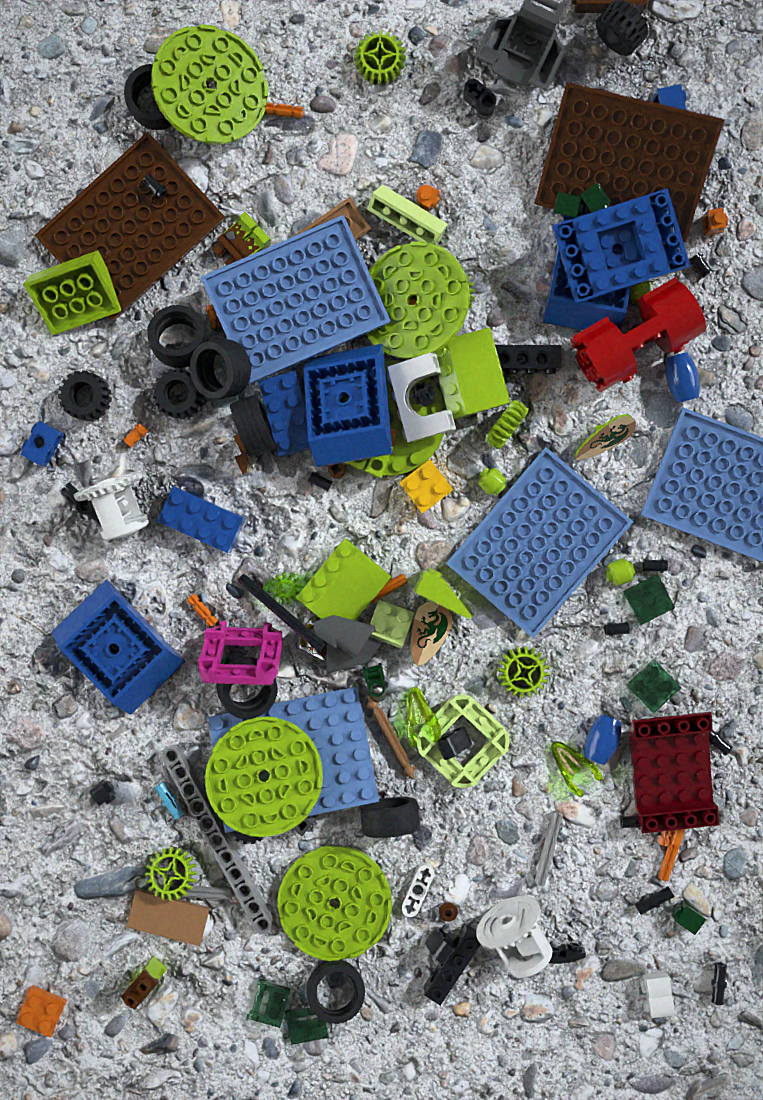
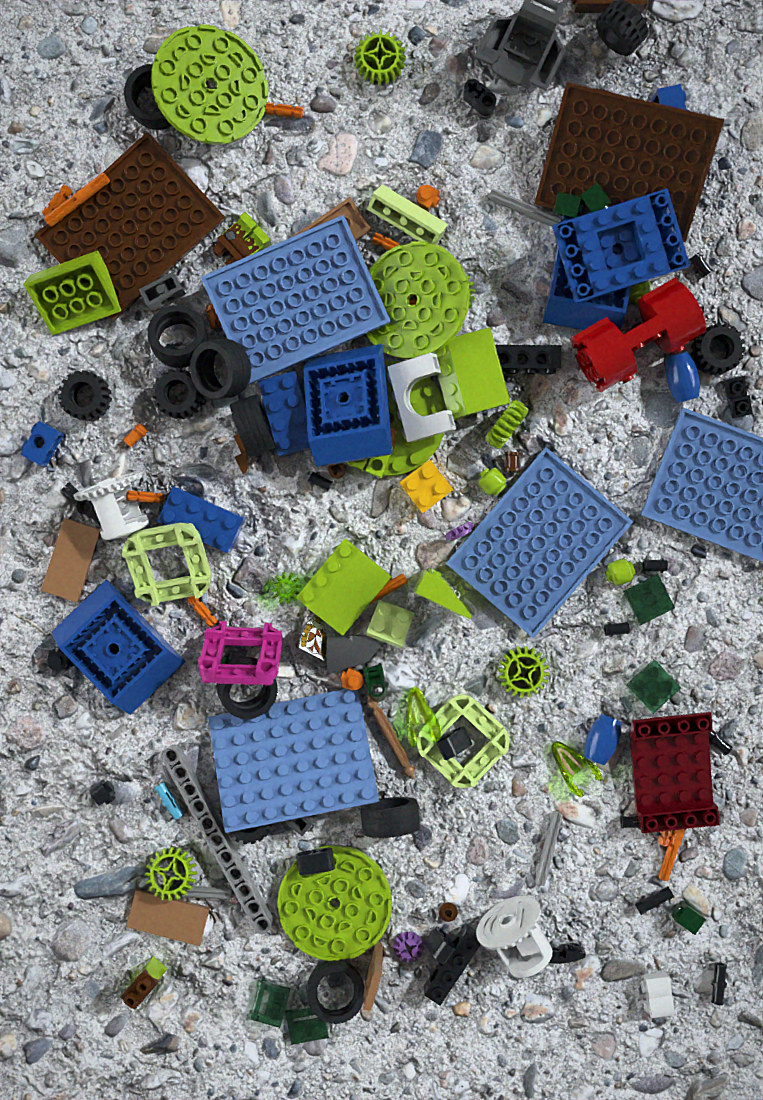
(41, 1011): orange plate -> none
(57, 200): none -> orange axle
(57, 659): none -> black plate
(71, 560): none -> medium nougat tile
(77, 199): none -> orange axle
(140, 496): none -> orange axle
(159, 191): black pin -> none
(162, 291): none -> dark grey brick
(163, 536): none -> yellowish green plate
(272, 805): lime plate -> none
(281, 612): black axle -> none
(315, 861): none -> black beam
(343, 633): dark grey panel -> none
(352, 679): none -> orange plate
(373, 976): none -> medium nougat tile
(386, 243): none -> orange axle
(411, 939): none -> medium lavender gear
(417, 904): white beam -> none
(423, 394): black gear -> none
(429, 631): shield -> none
(459, 531): none -> medium lavender gear
(512, 462): none -> reddish brown bush
(523, 208): none -> light grey axle
(606, 436): shield -> none
(714, 221): orange brick -> none
(733, 349): none -> black tyre
(737, 396): none -> black slope

